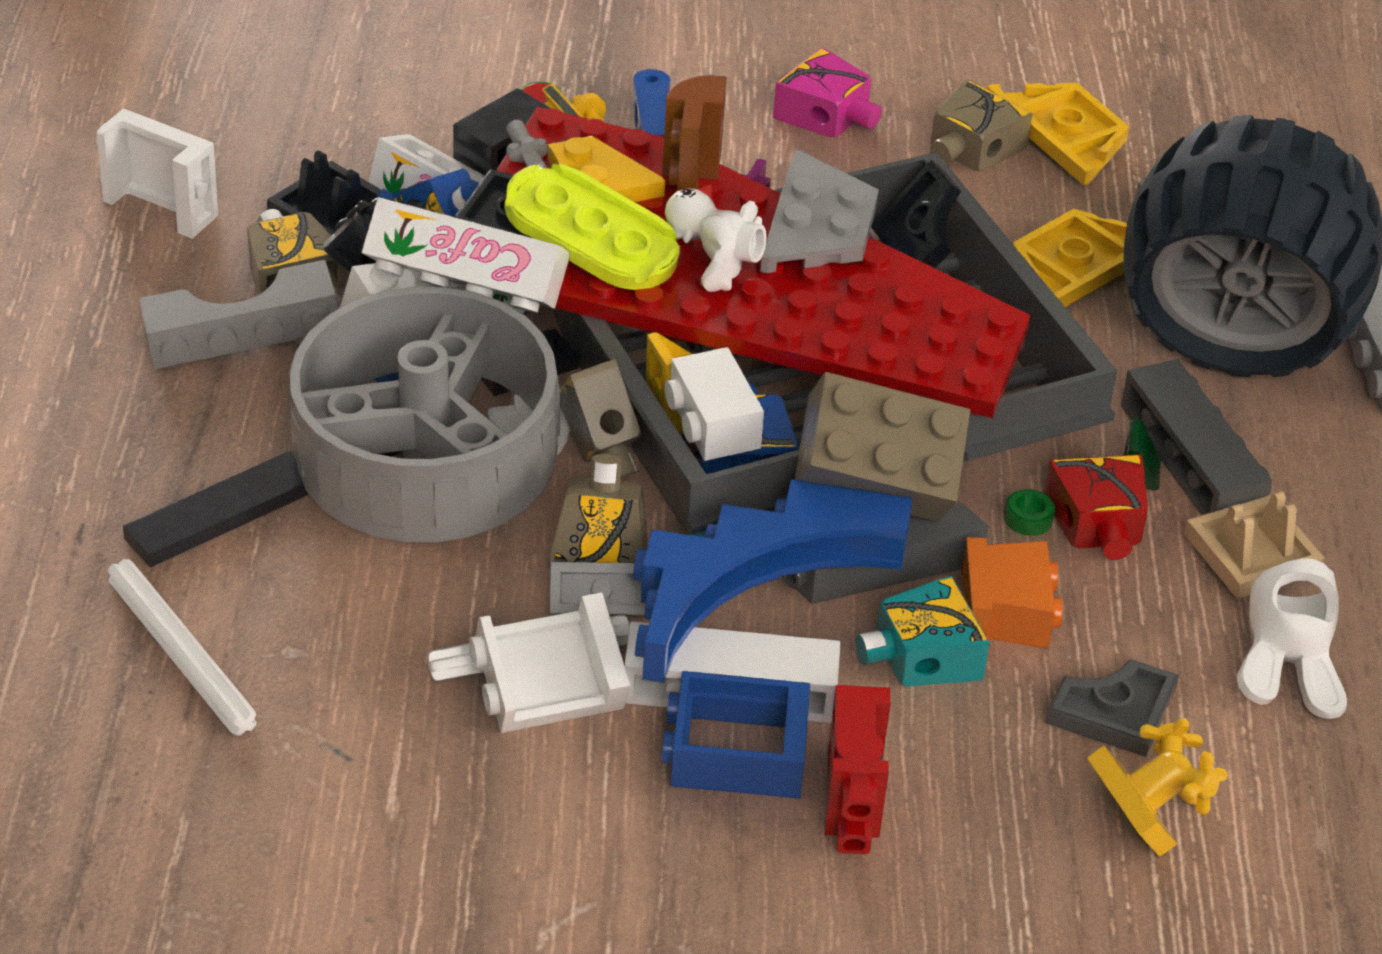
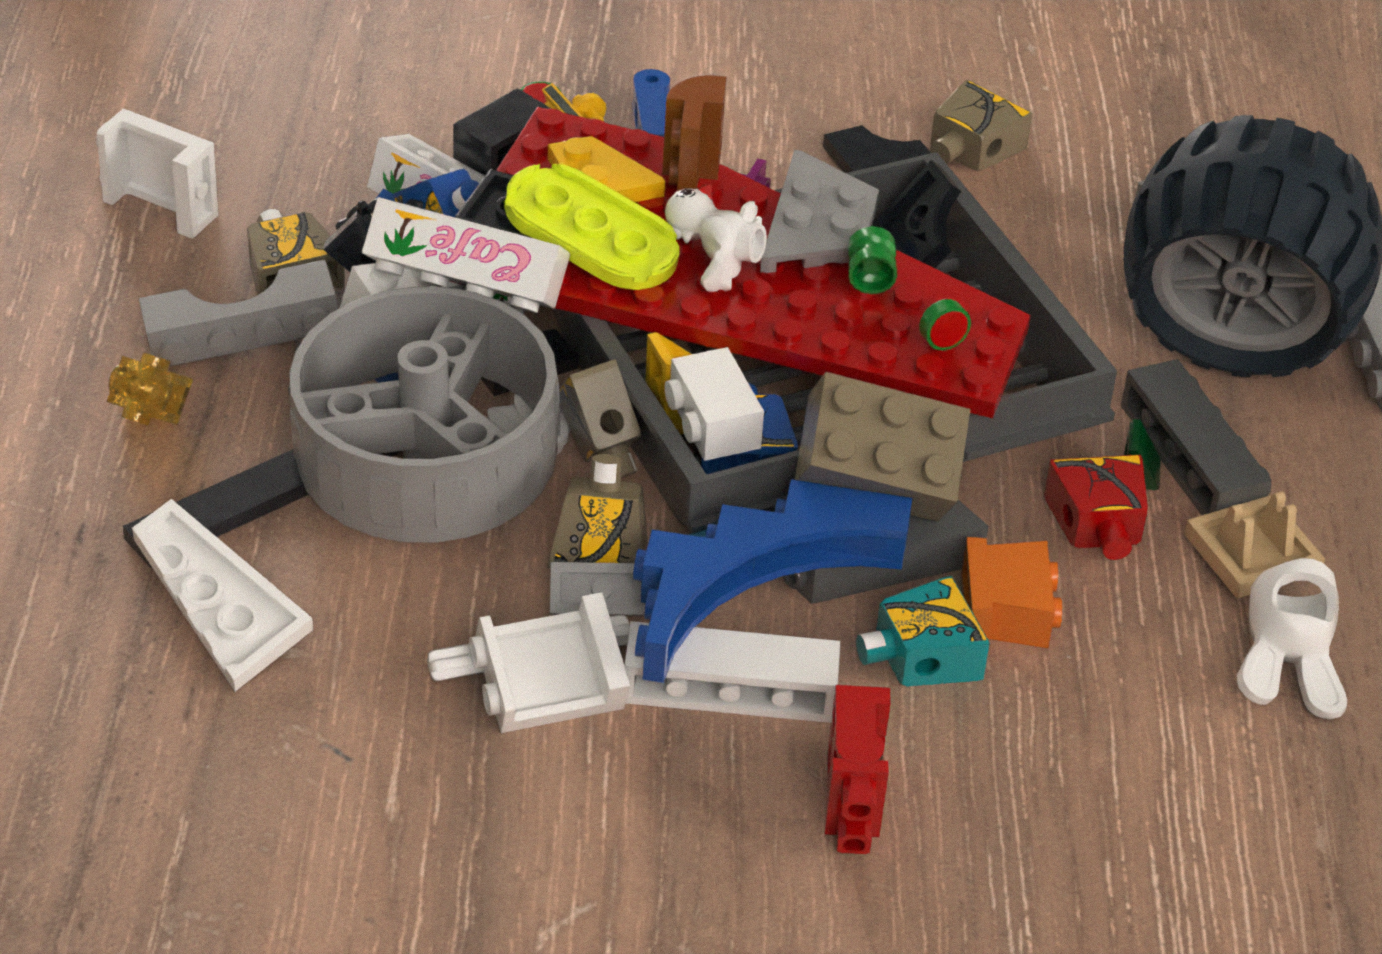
(148, 389): none -> clear yellow brick
(182, 647): white axle -> none
(223, 598): none -> white wing
(323, 191): black plate -> none
(524, 146): light grey piece -> none
(738, 701): blue window -> none
(825, 96): dark pink torso -> none
(860, 149): none -> black tile
(872, 260): none -> green wheel
(945, 324): none -> tile
(1029, 512): green tile -> none
(1070, 126): yellow wing -> none
(1075, 253): yellow wing -> none
(1115, 705): dark grey tile -> none
(1160, 780): yellow piece -> none

